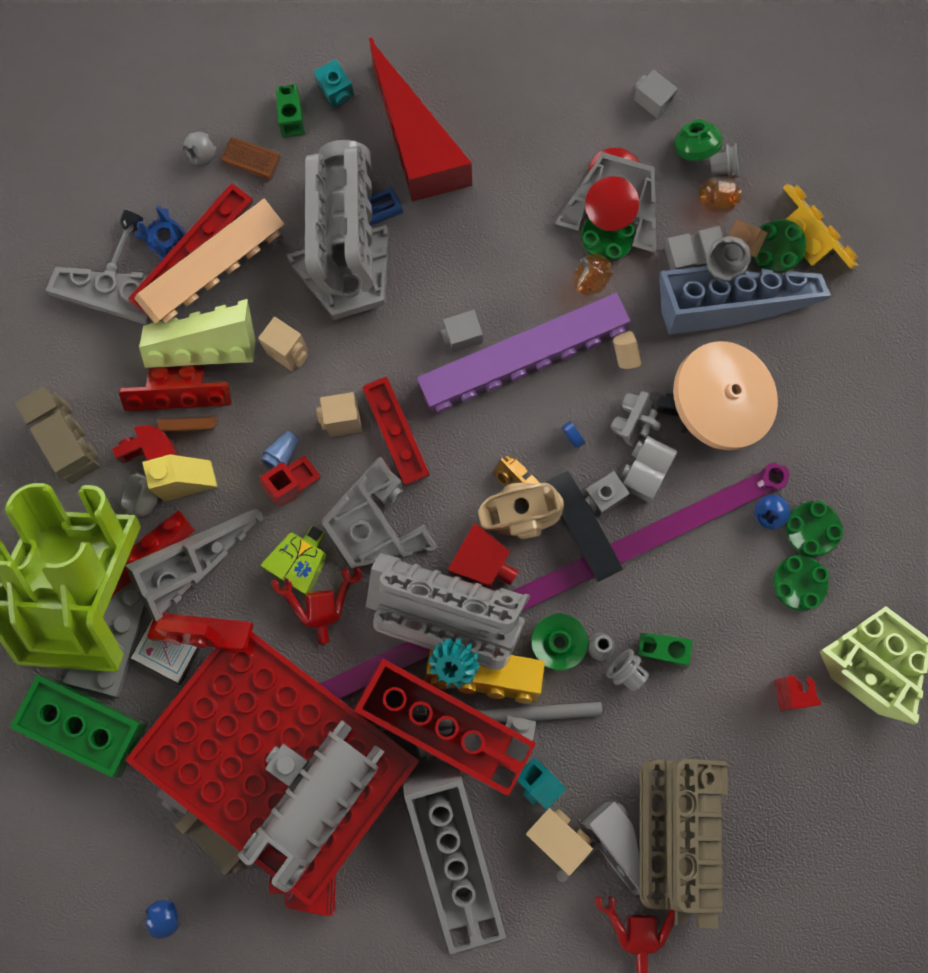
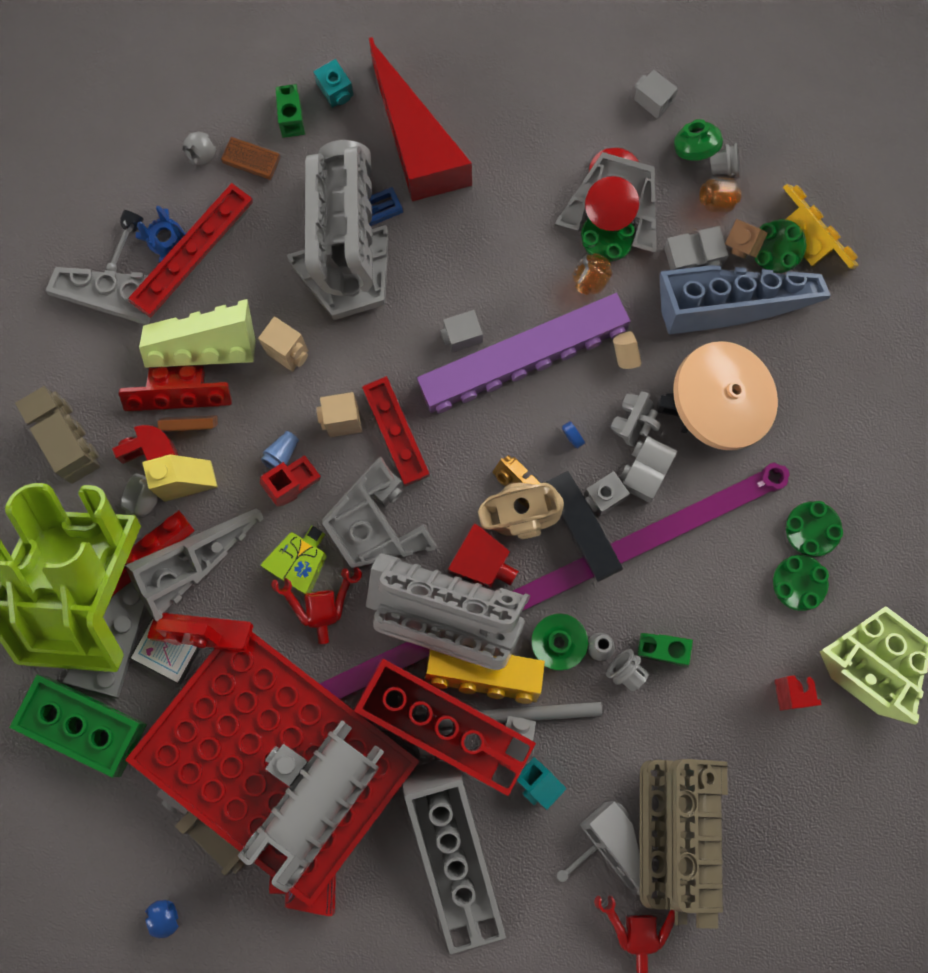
(209, 261): light nougat brick -> none
(454, 663): teal gear -> none
(560, 841): tan brick -> none
(728, 258): light grey hair -> none
(772, 511): blue piece -> none

